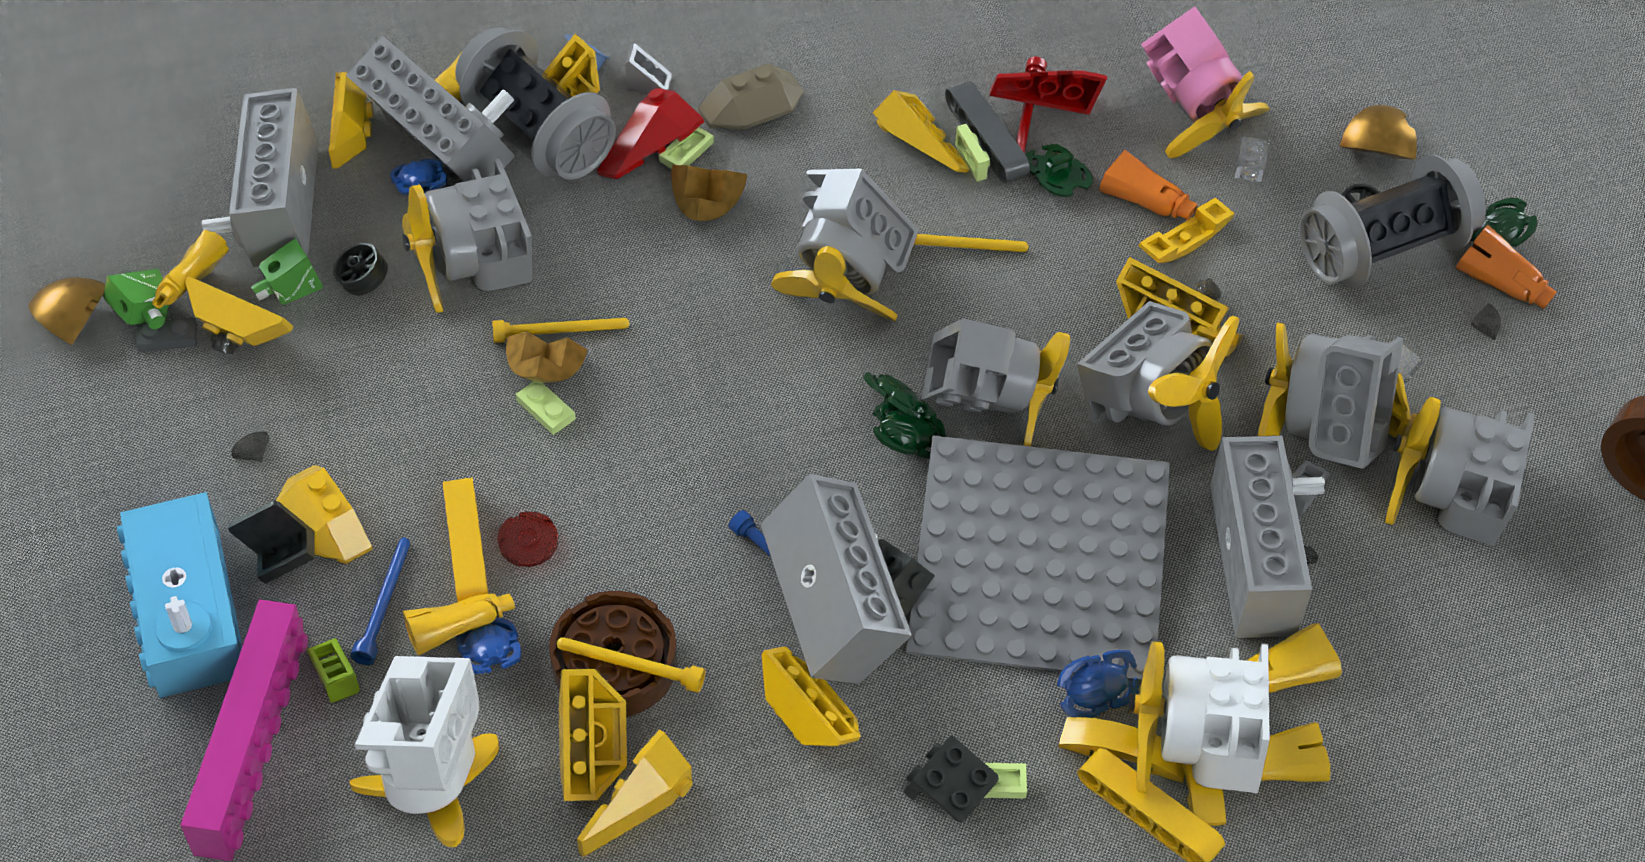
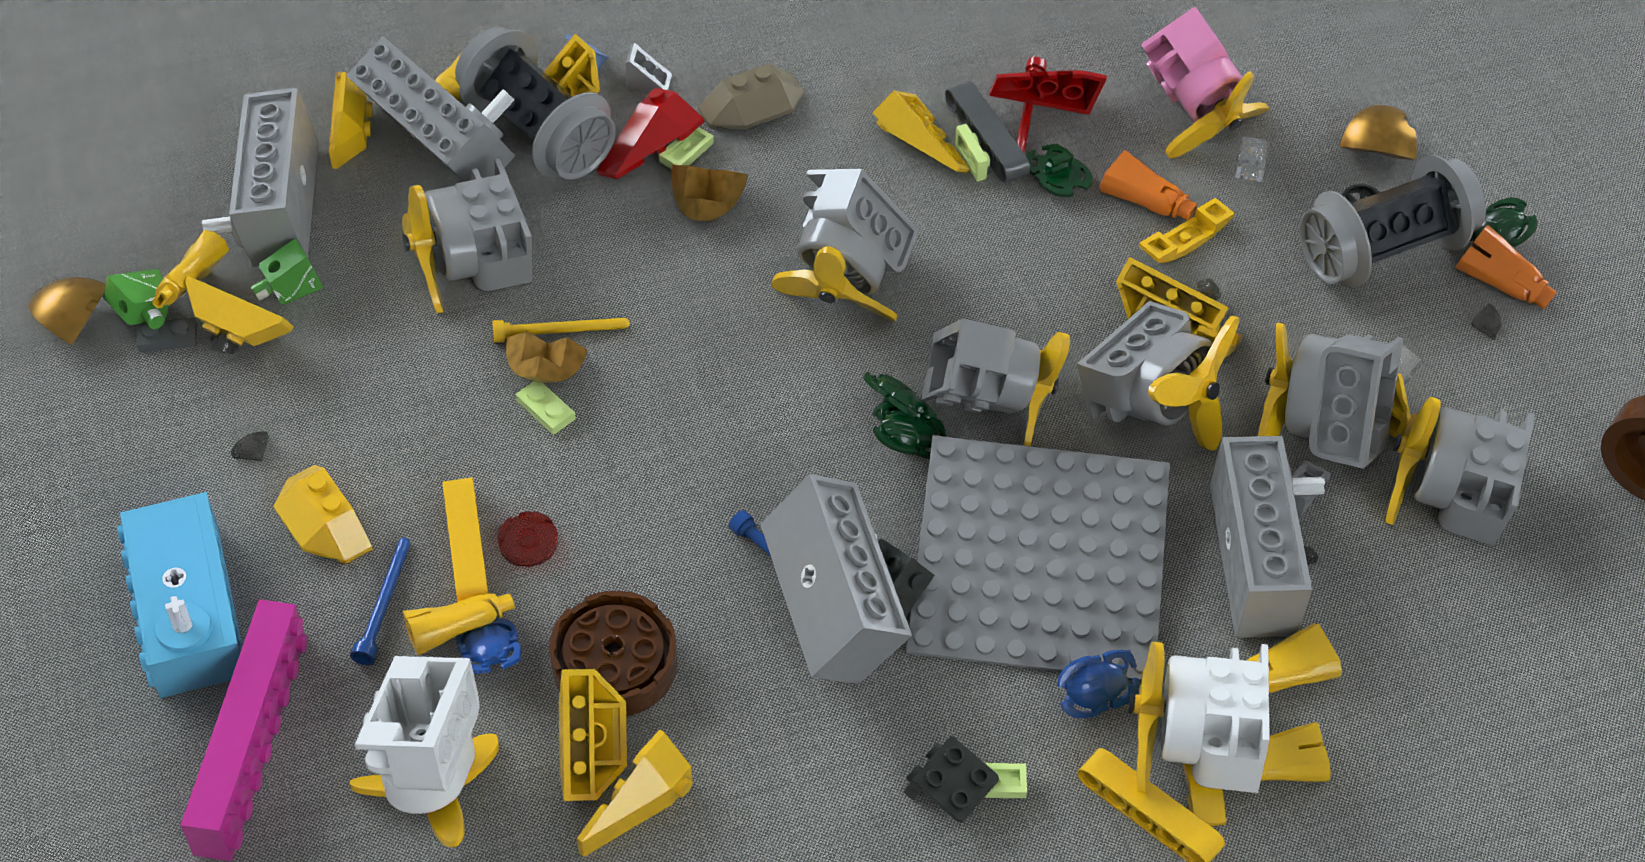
(277, 539): pearl dark grey bracket -> none
(334, 671): lime slope -> none
(364, 267): pearl dark grey wheel -> none
(421, 173): blue shield -> none
(691, 677): yellow piece -> none
(806, 703): yellow wedge -> none
(971, 243): yellow piece -> none
(1089, 734): yellow slope -> none

